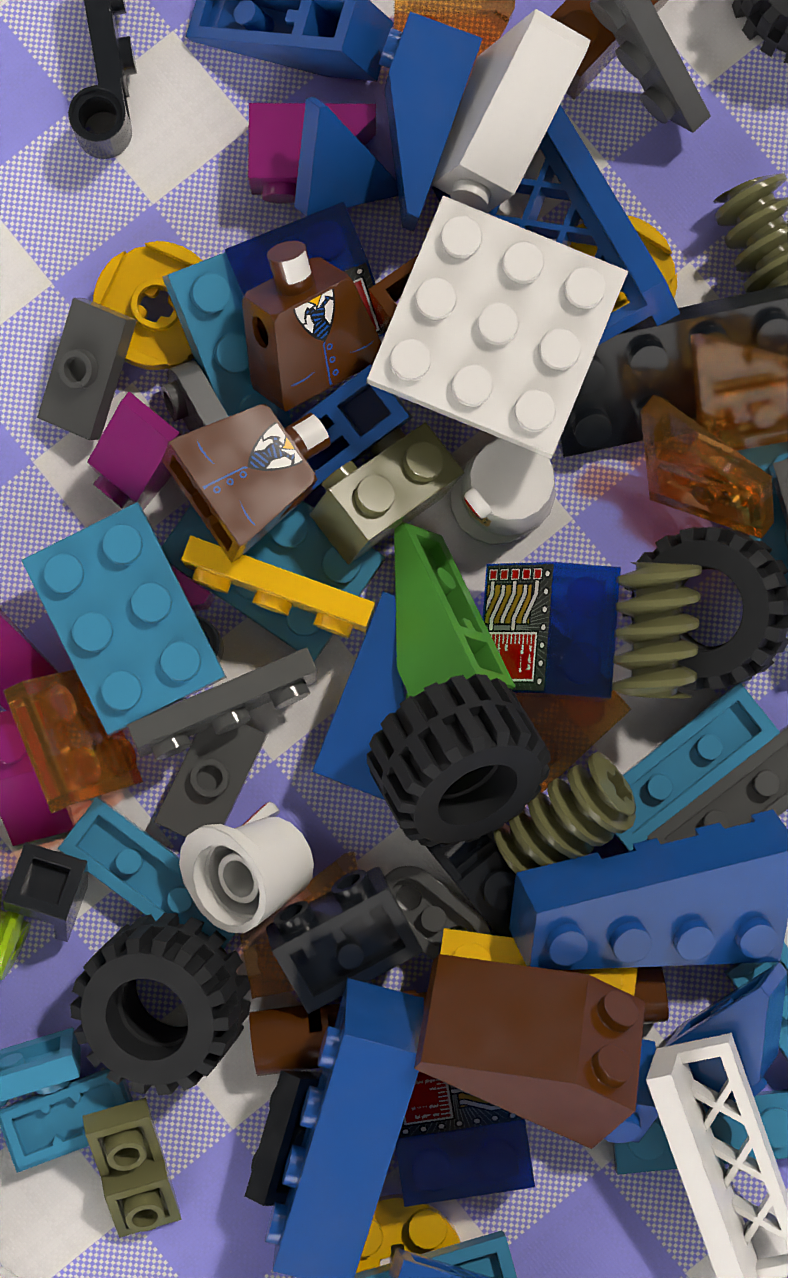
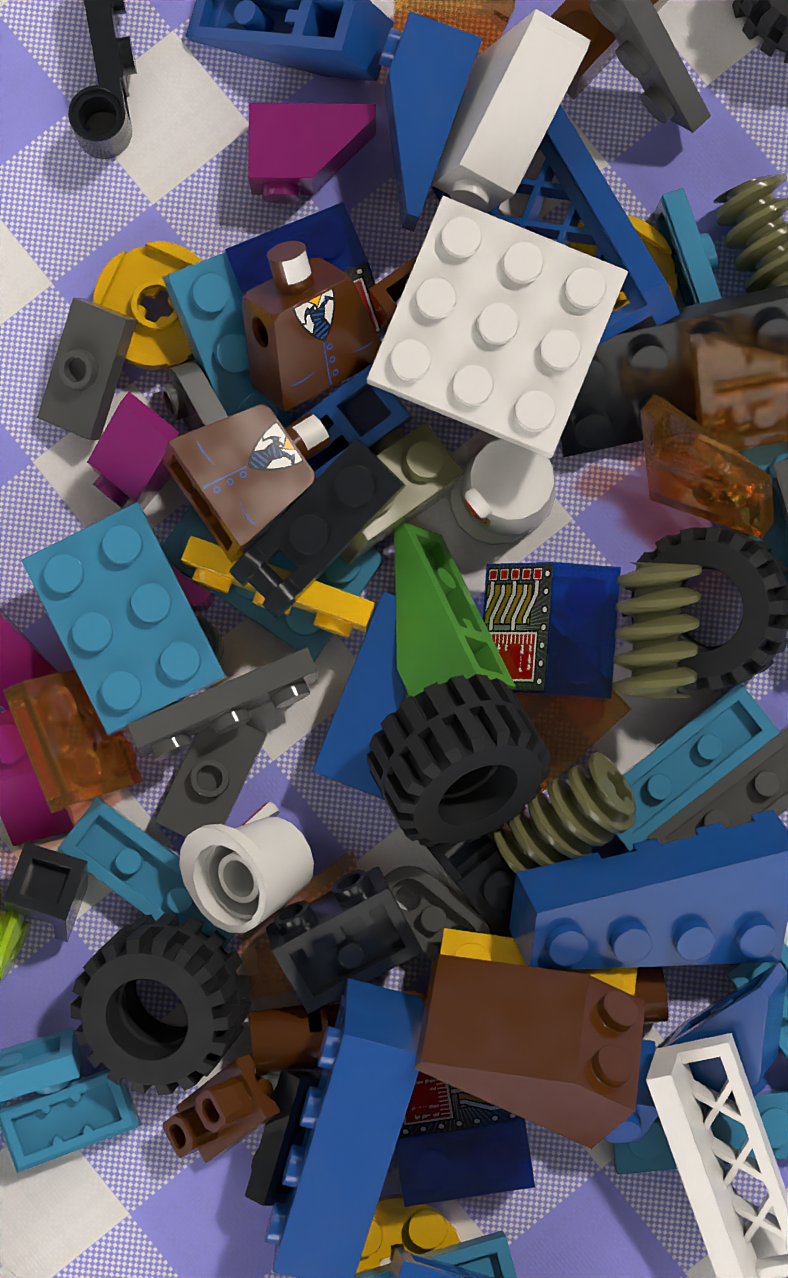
(132, 1167): olive slope -> none
(222, 1112): none -> reddish brown hips
(319, 526): none -> black plate
(336, 165): blue tile -> none
(691, 252): none -> dark azure plate

